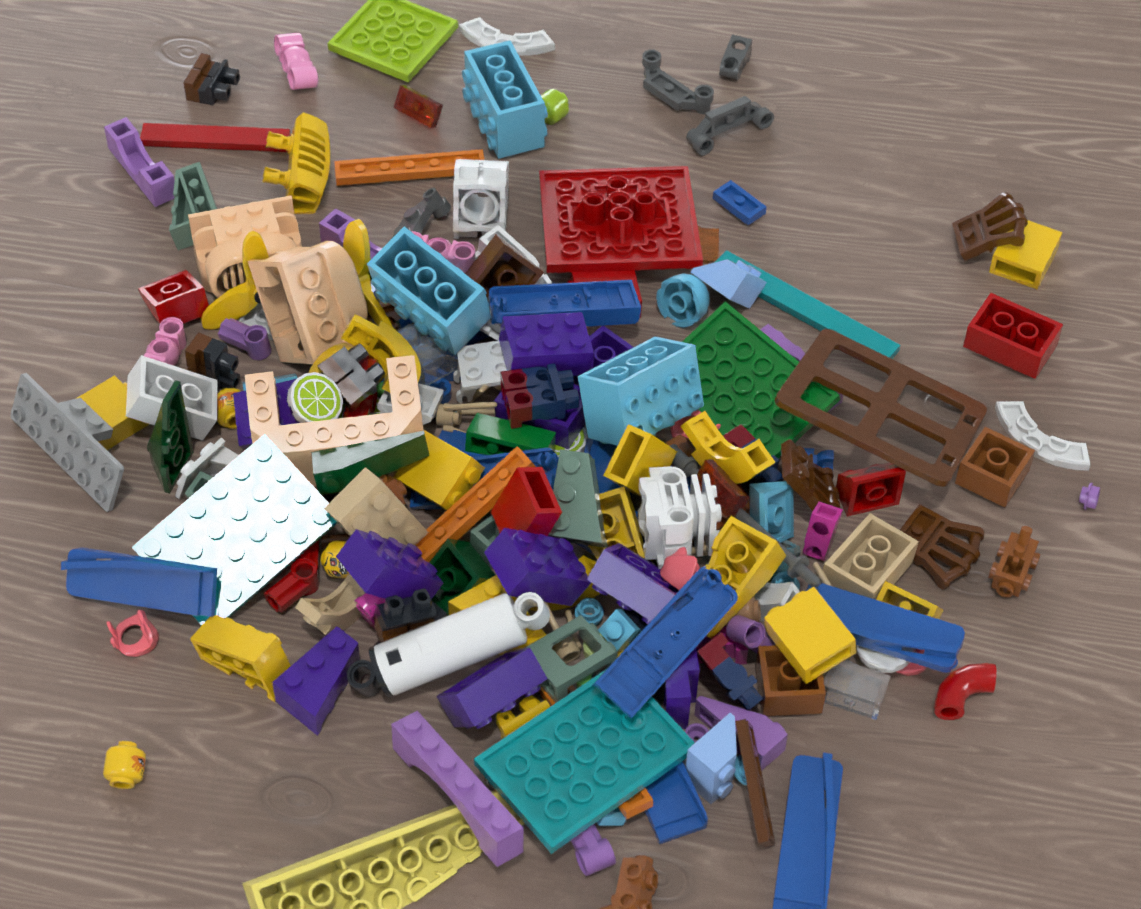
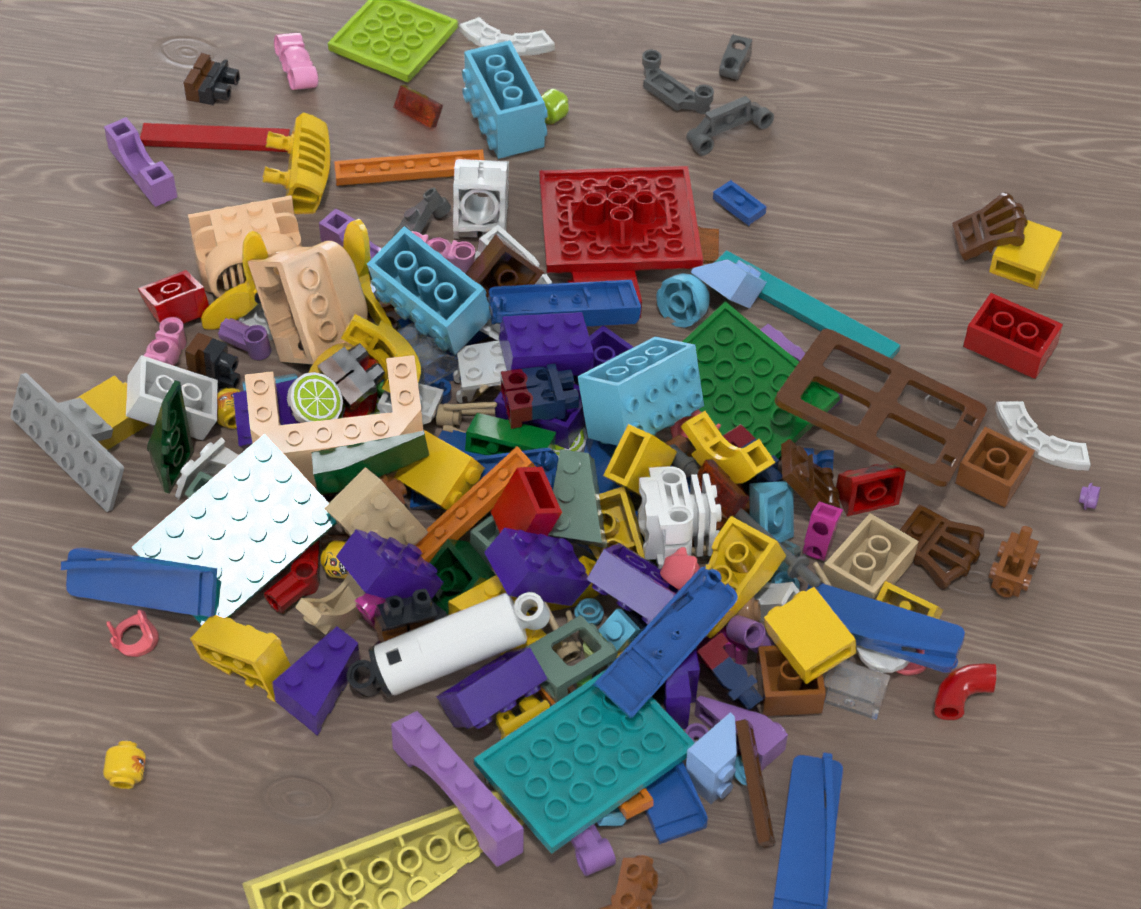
(191, 196): sand green wedge -> none

